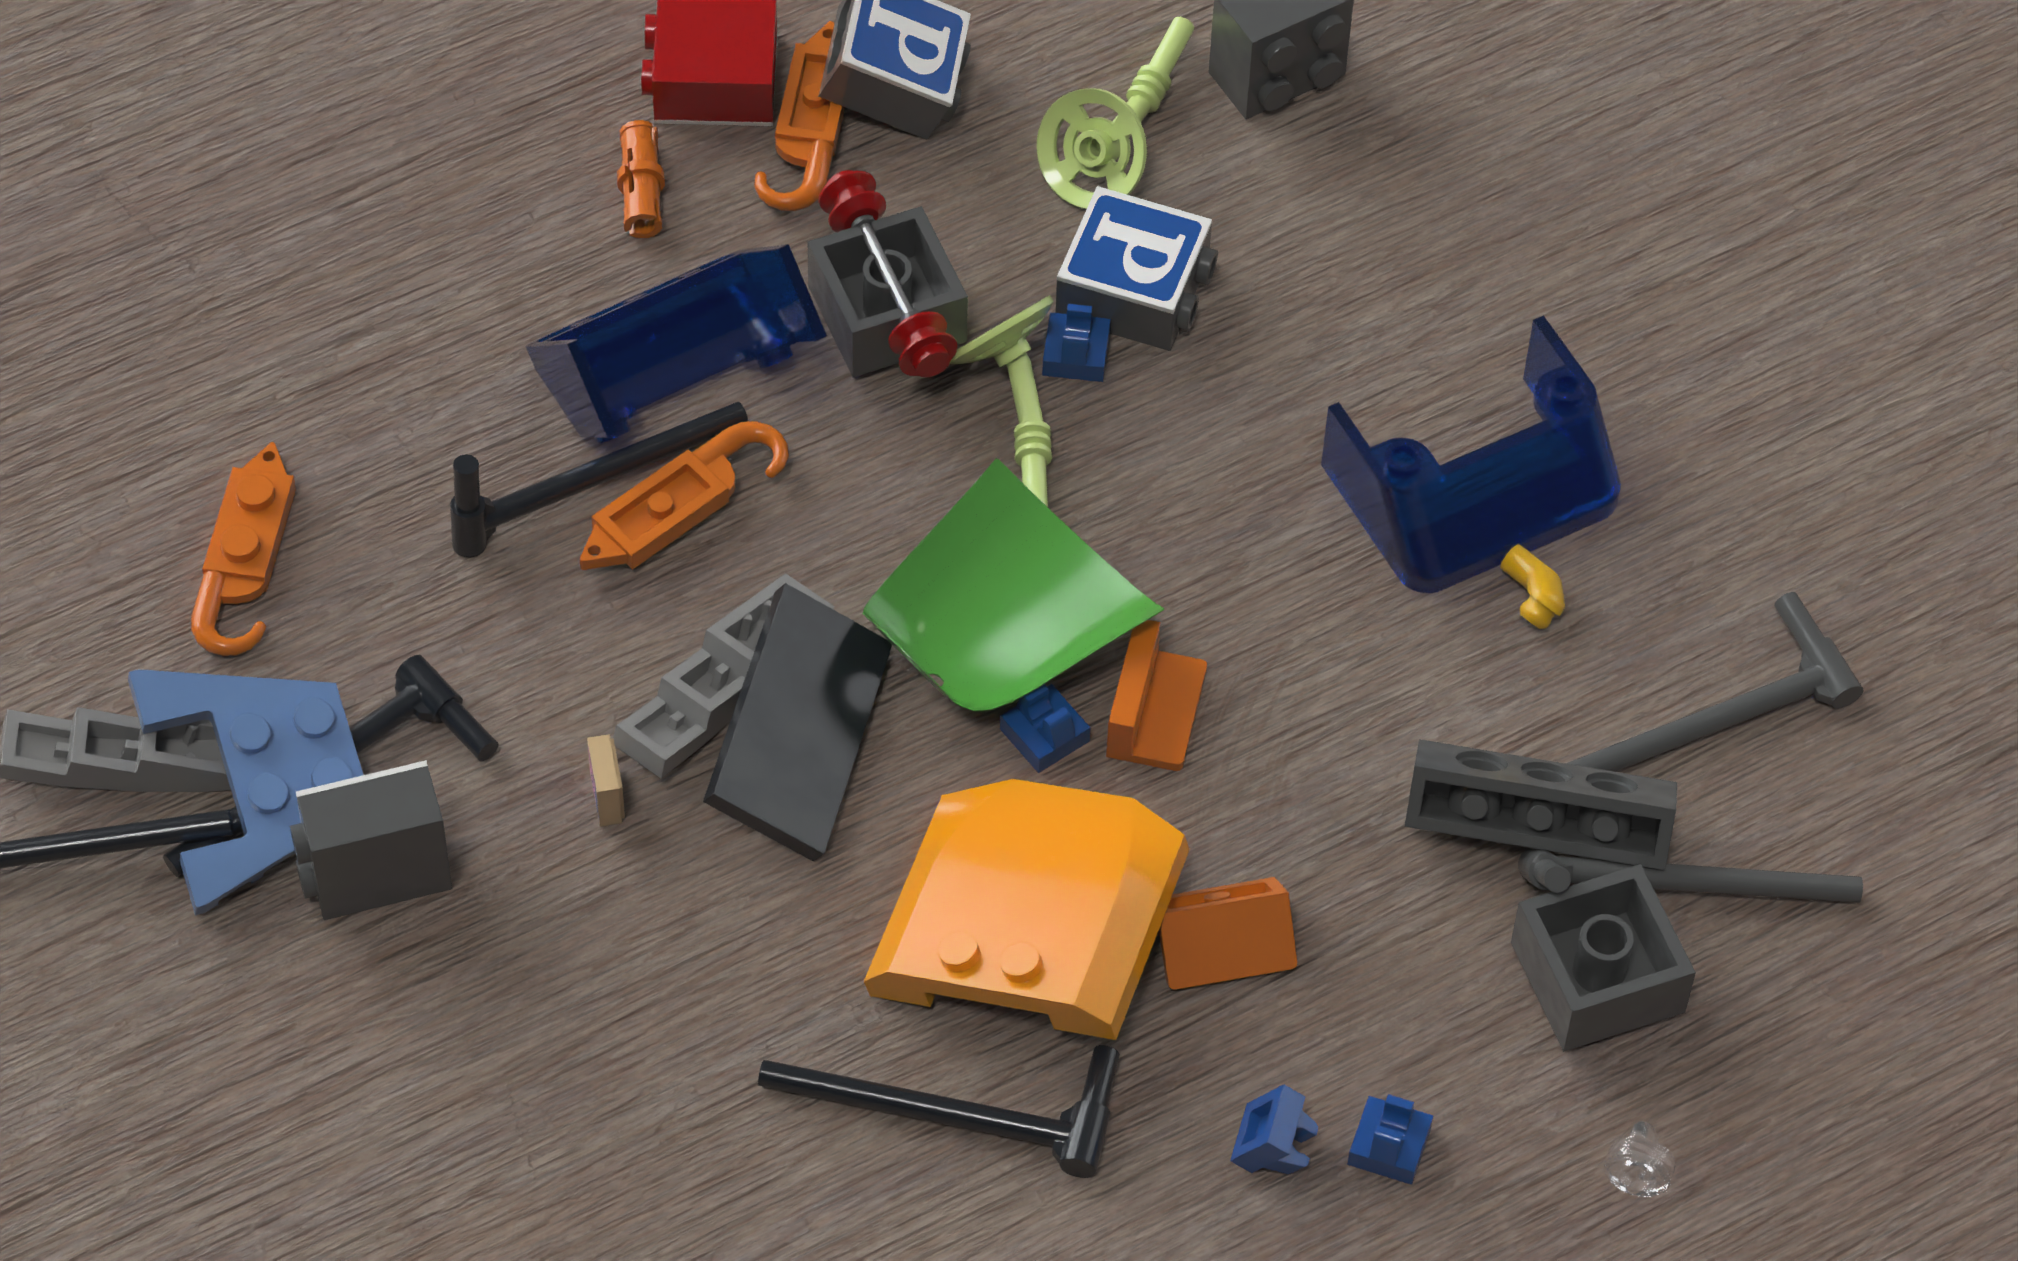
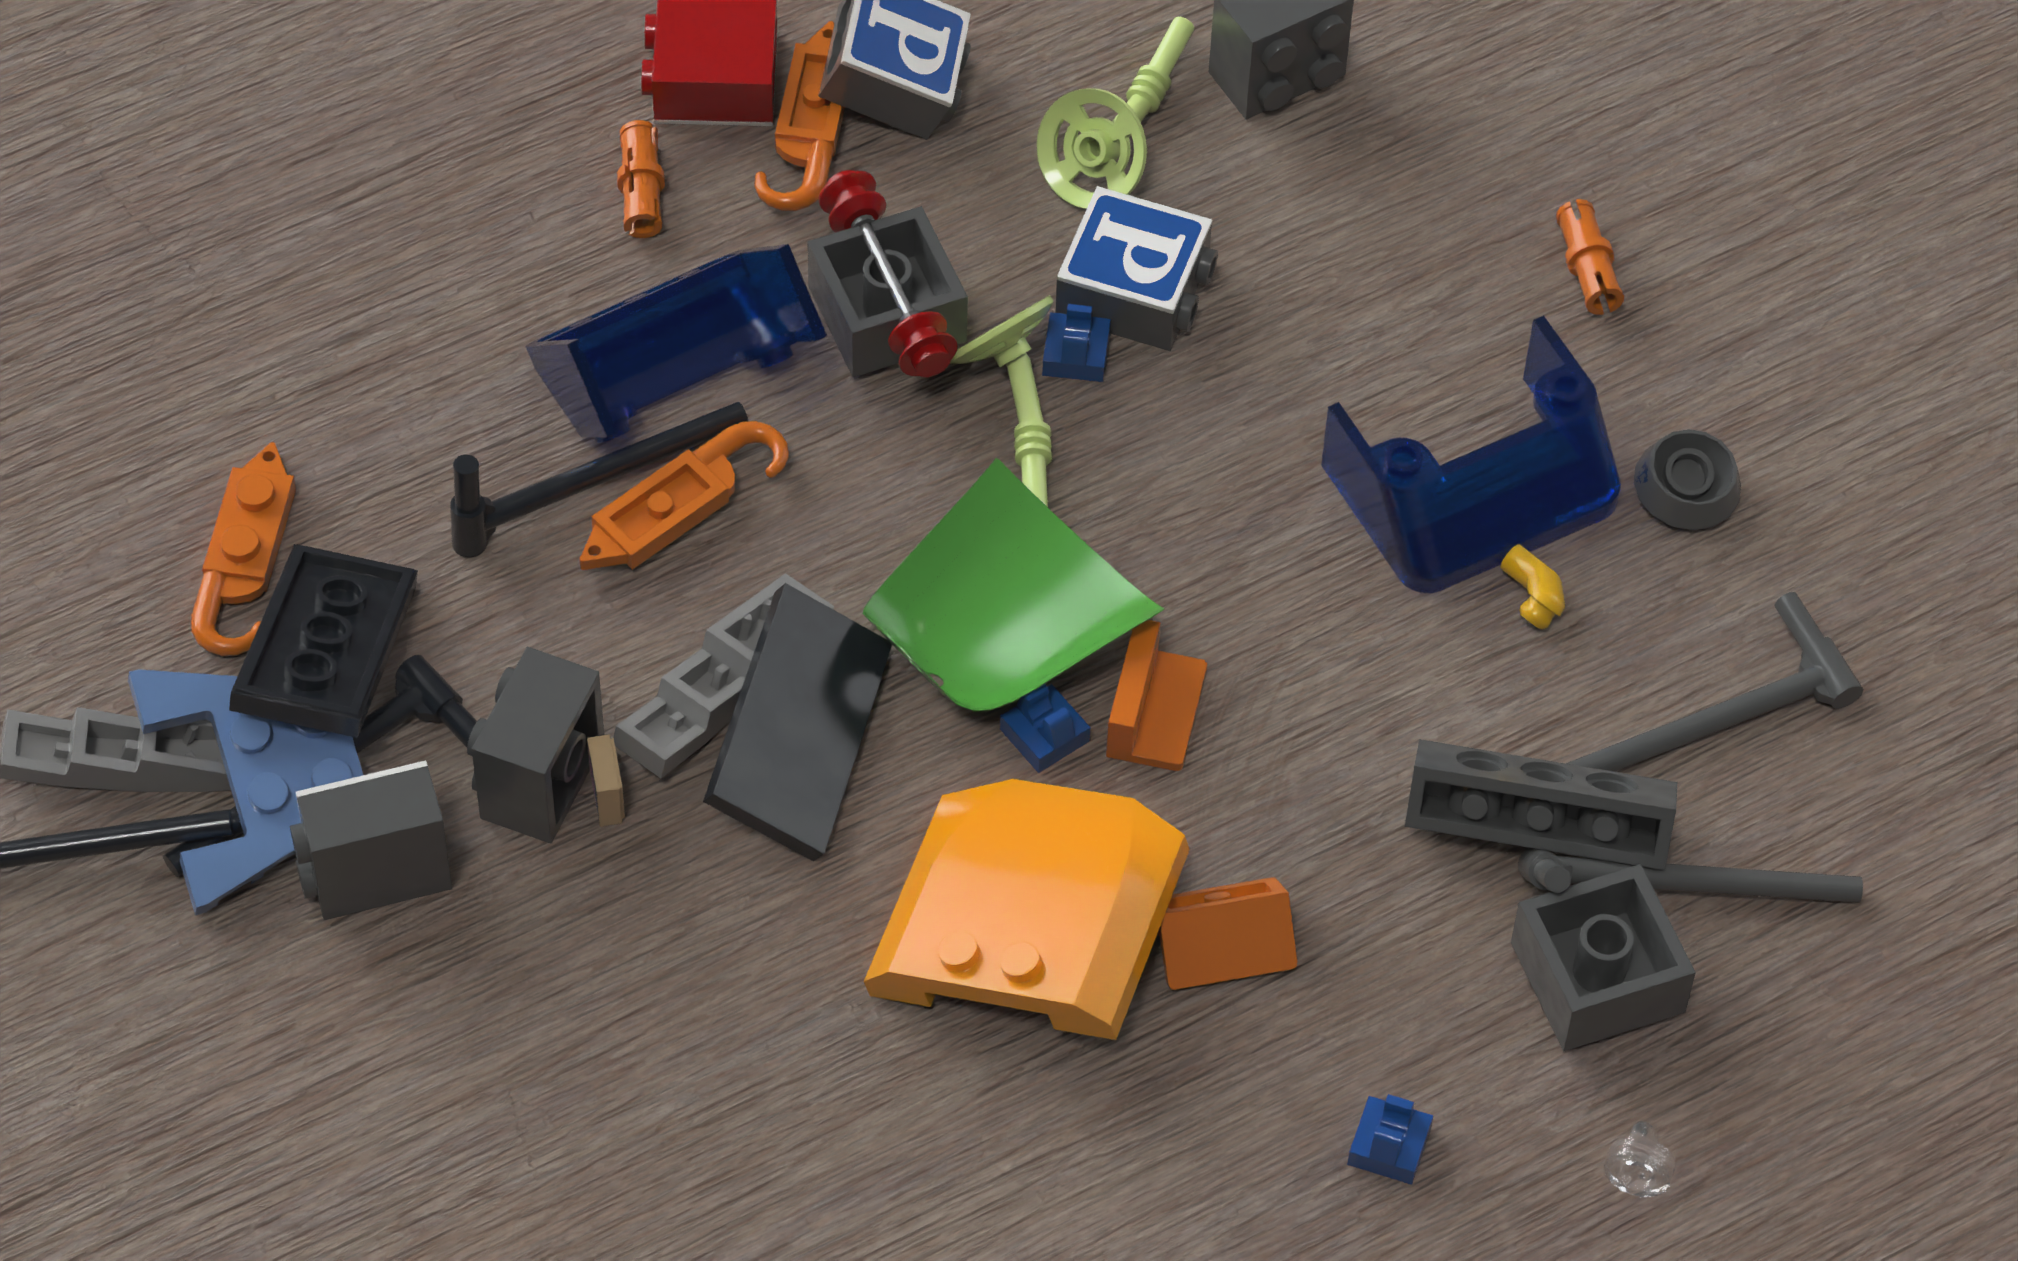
(324, 641): none -> black tile
(535, 744): none -> dark grey brick
(1074, 1138): black bar -> none
(1269, 1130): blue tile -> none
(1589, 257): none -> orange pin
(1688, 480): none -> dark grey hat

